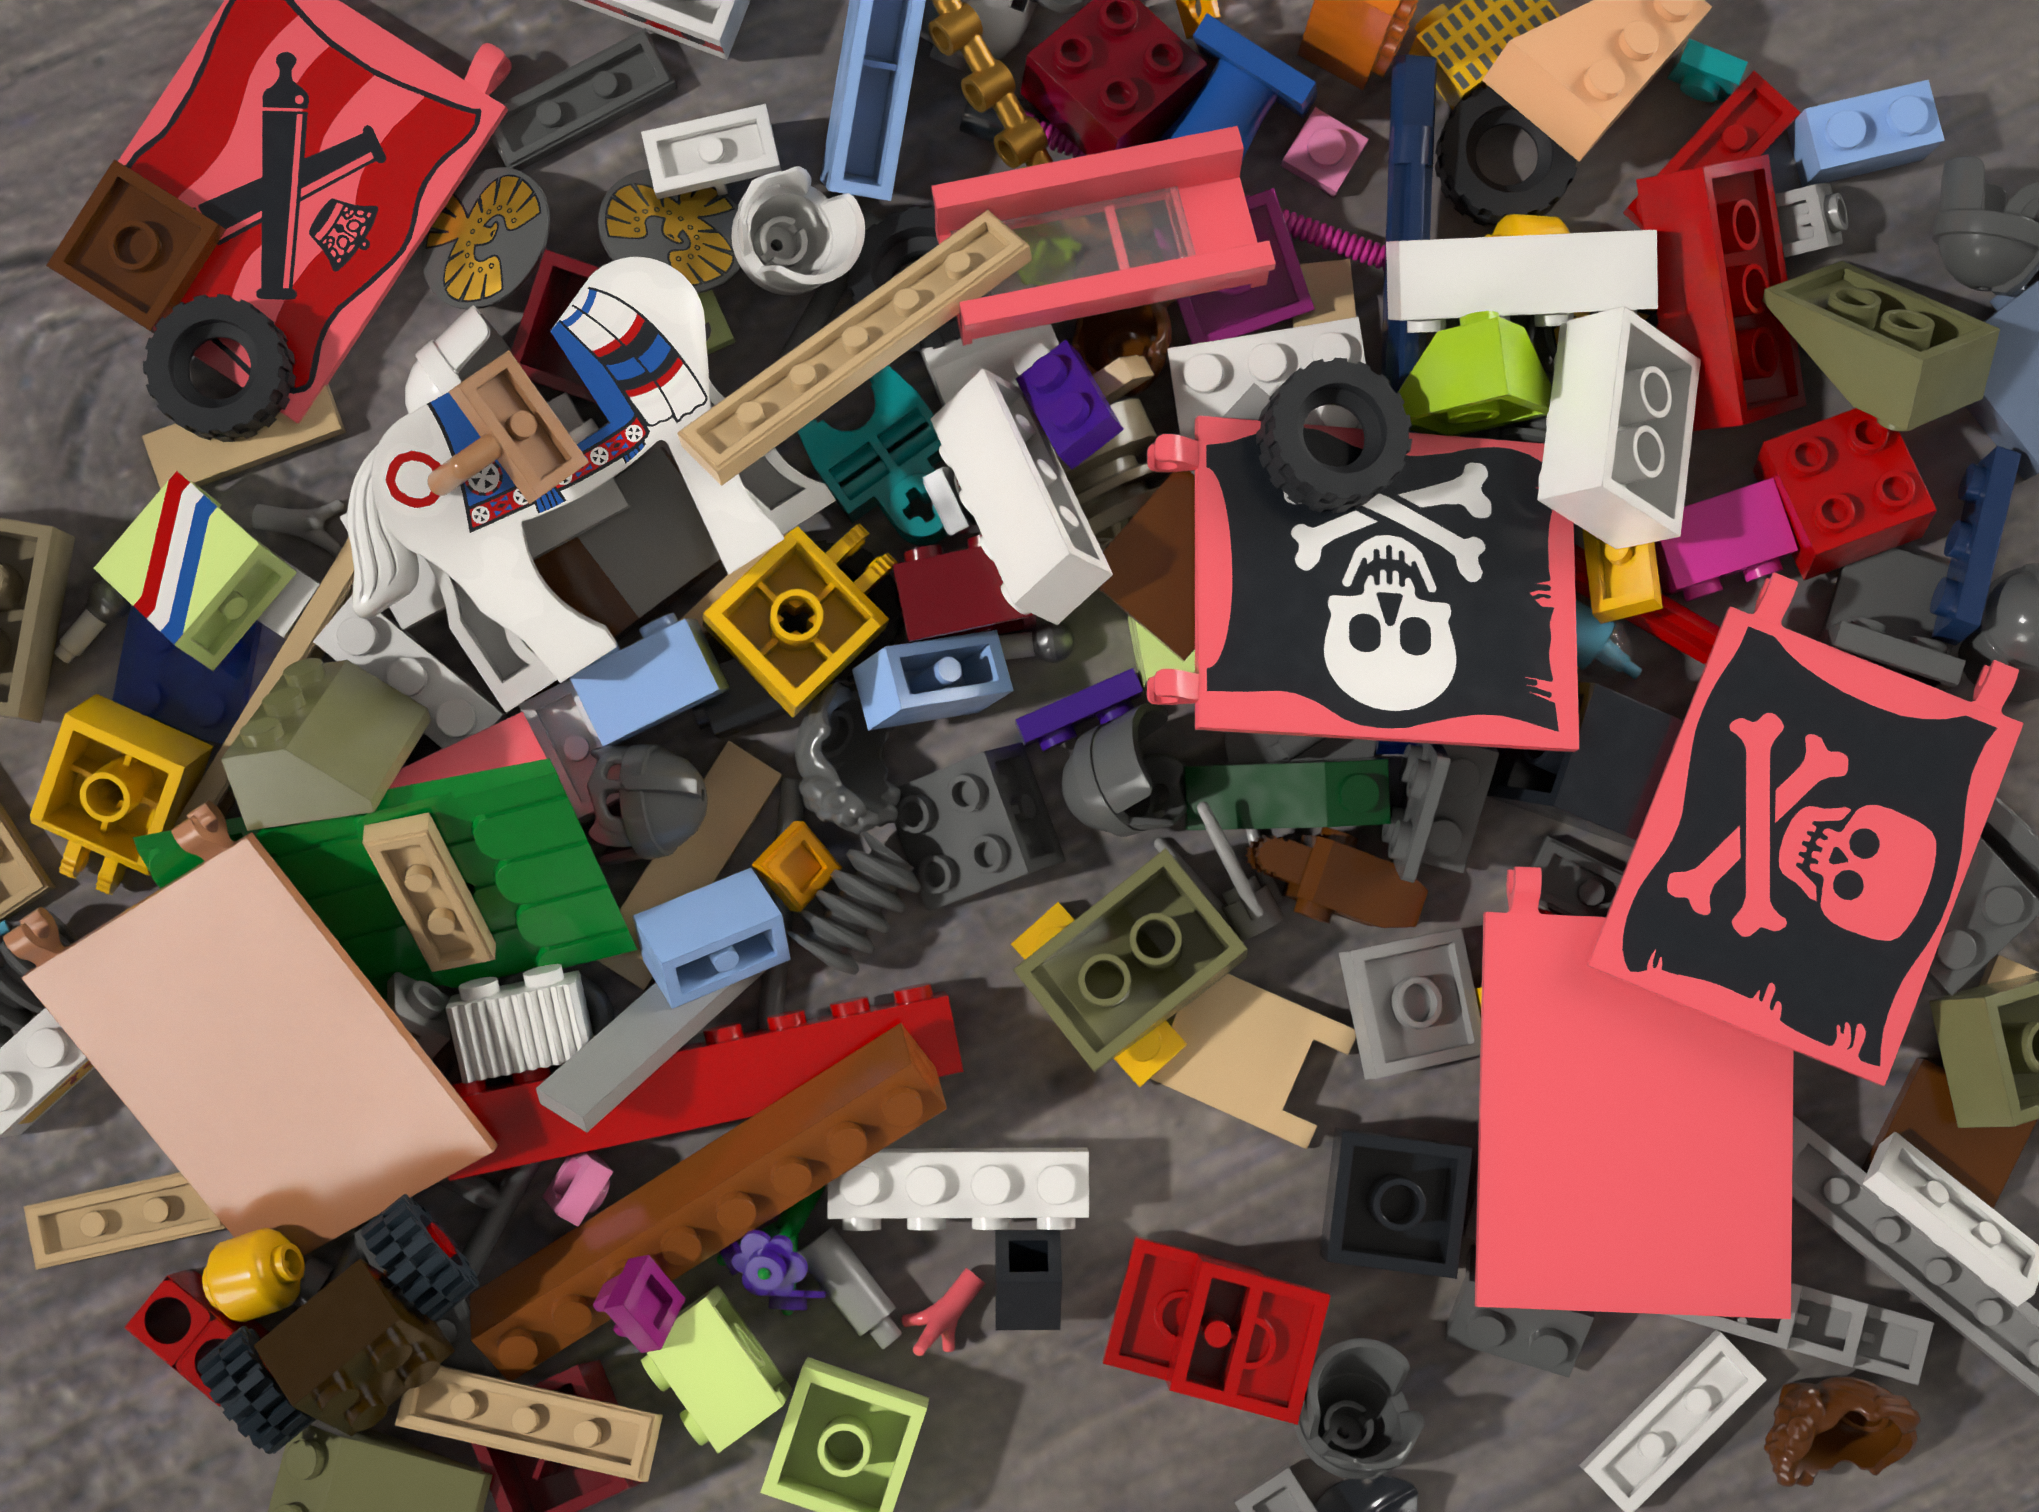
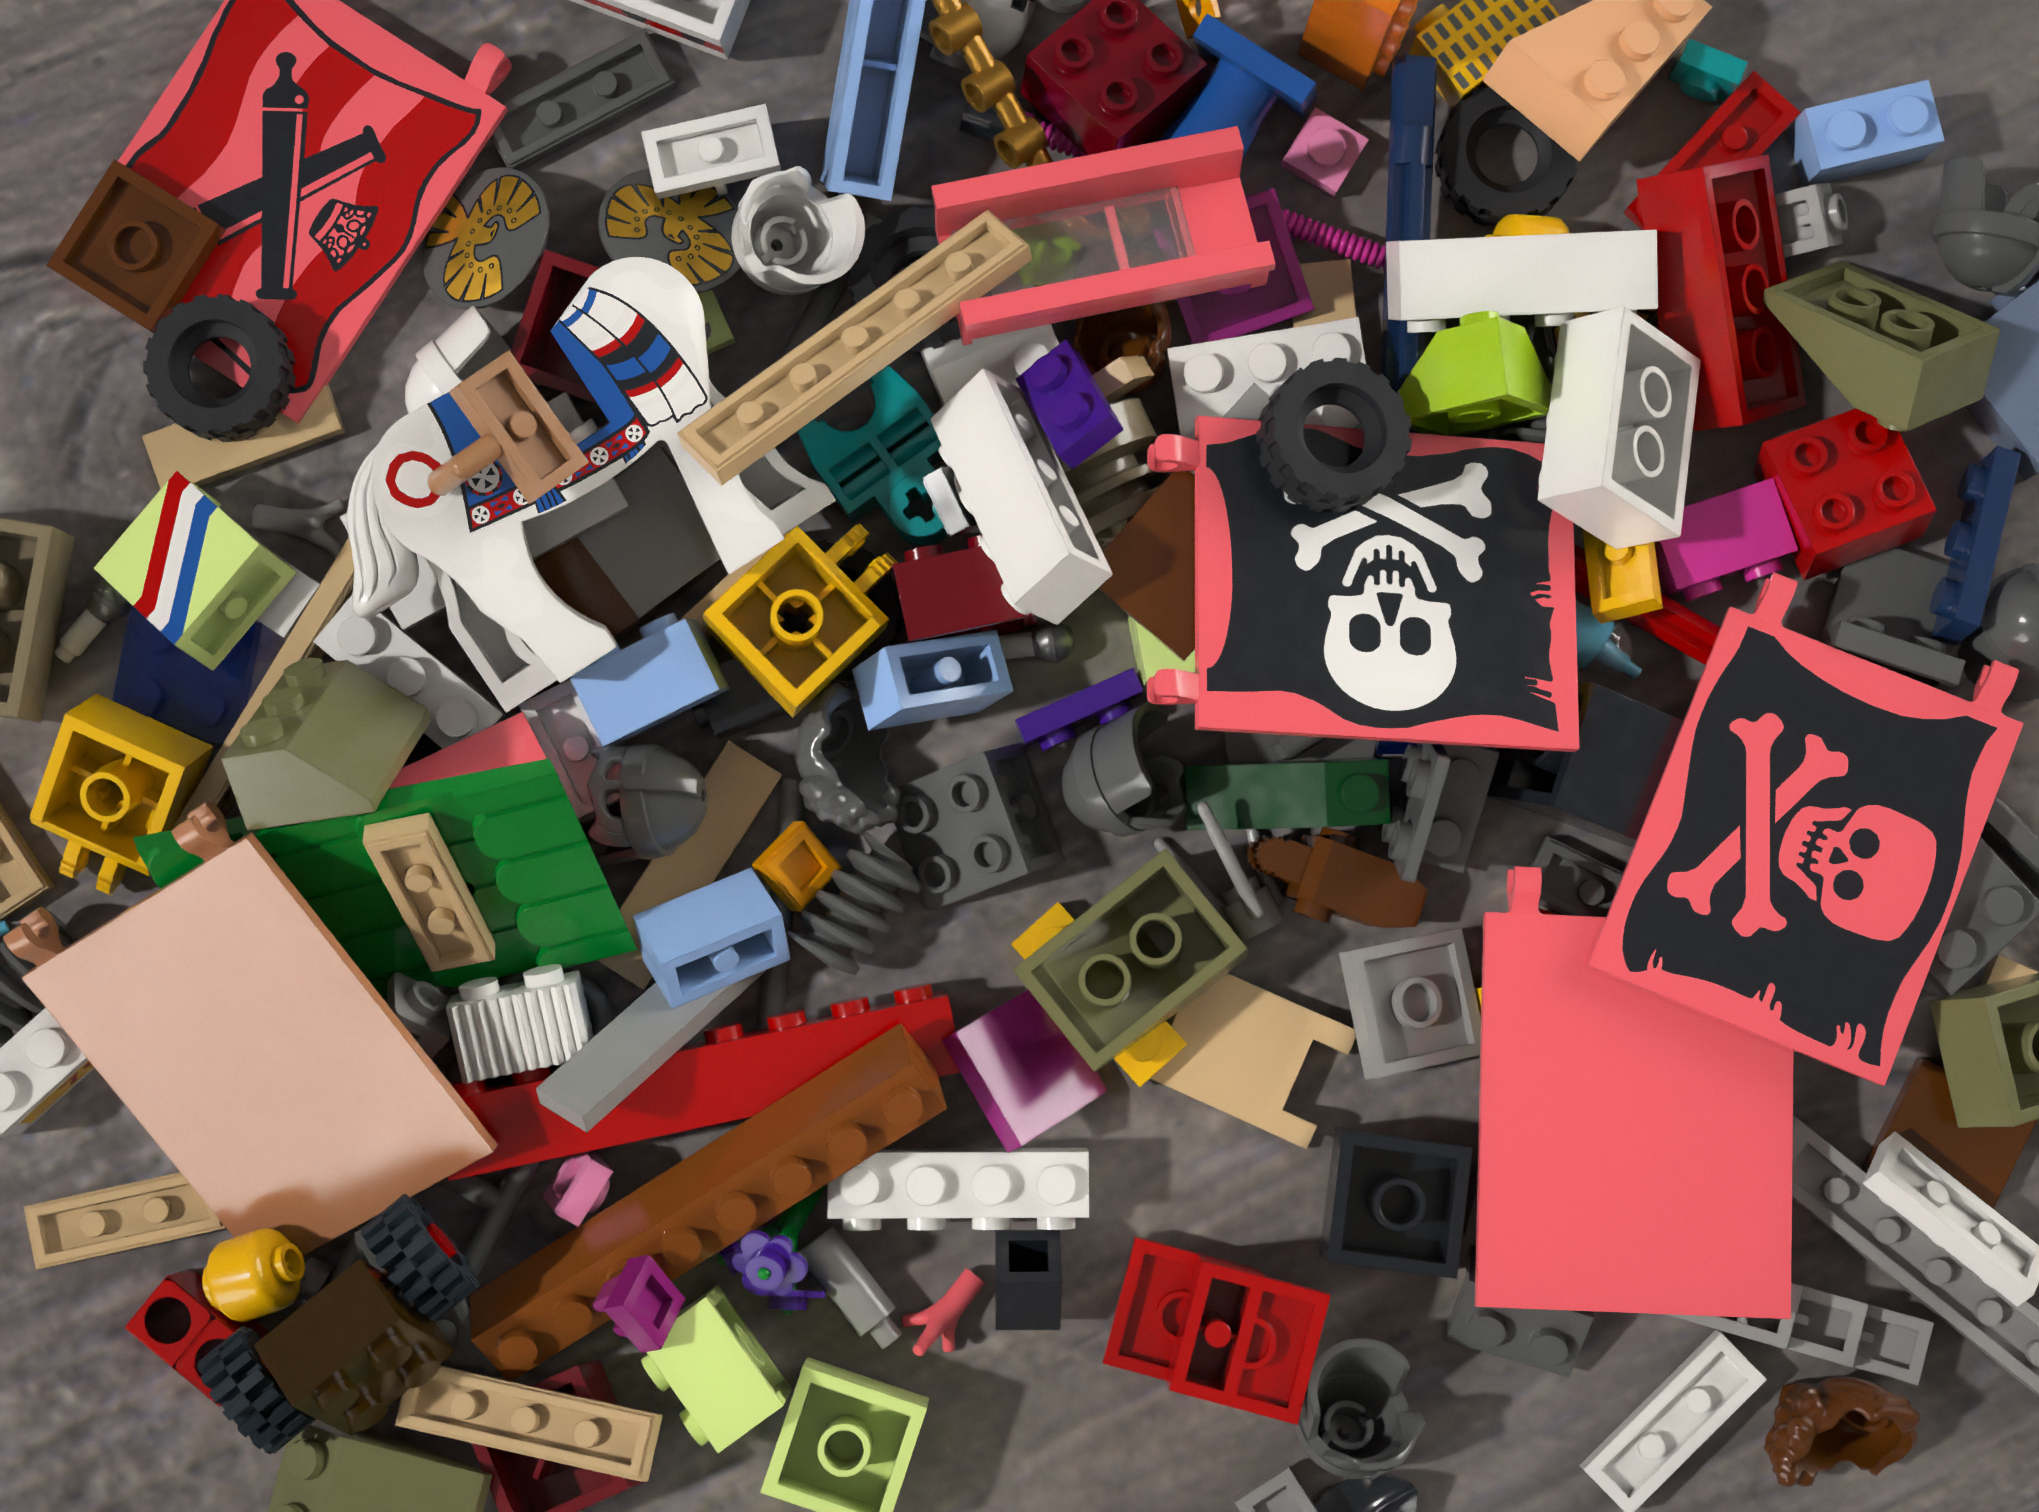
(1022, 1070): none -> magenta tile

